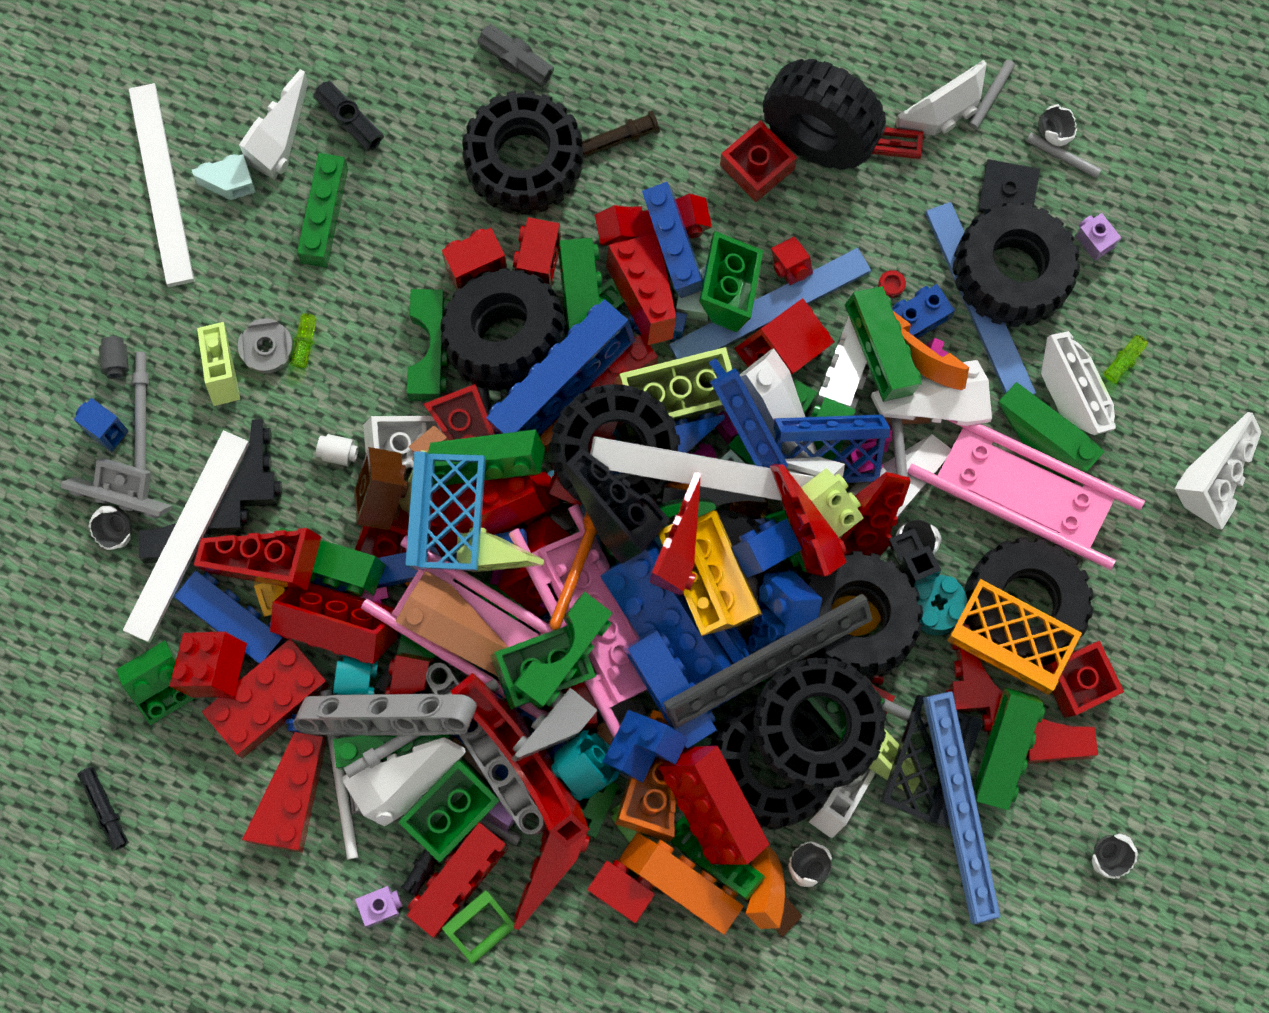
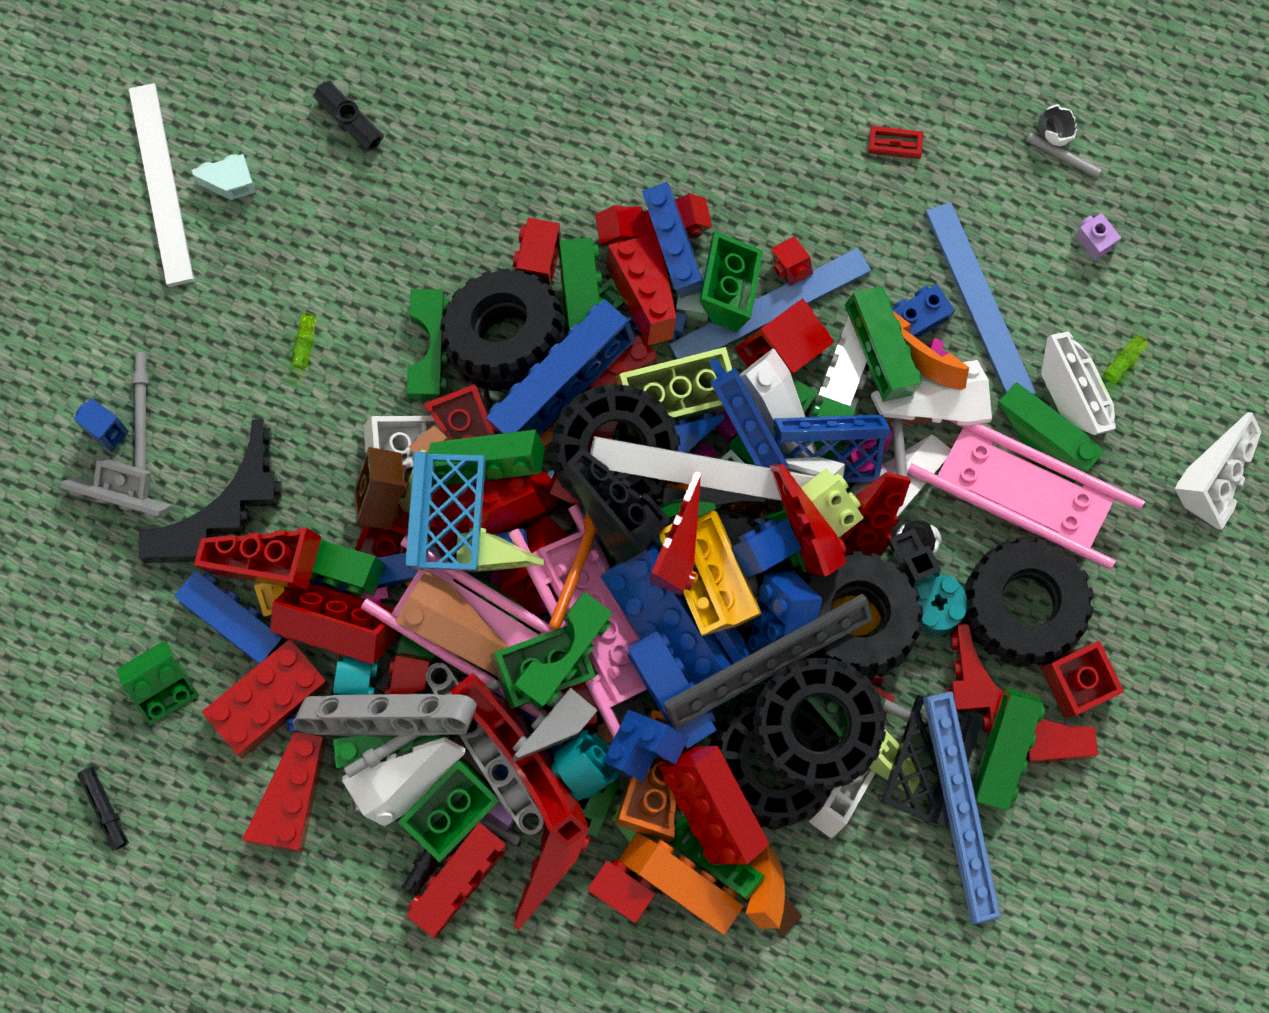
(110, 527): dark grey hair -> none
(113, 357): dark grey brick -> none
(186, 536): white tile -> none
(208, 664): red brick -> none
(218, 364): yellowish green slope -> none
(253, 337): light grey plate -> none
(271, 139): white wedge -> none
(322, 210): green brick -> none
(336, 450): white brick -> none
(343, 799): white bar -> none
(379, 906): lavender brick -> none
(469, 914): bright green tile -> none
(473, 257): red brick -> none
(515, 55): dark grey piece -> none
(517, 116): black tyre -> none
(630, 131): dark brown pin -> none
(758, 161): red brick -> none
(810, 864): dark grey hair -> none
(824, 114): black tyre -> none
(893, 283): red tile -> none
(946, 105): white wedge -> none
(991, 94): light grey bar -> none
(1007, 183): black plate -> none
(1009, 660): light orange fence -> none
(1031, 232): black tyre -> none
(1114, 856): dark grey hair -> none

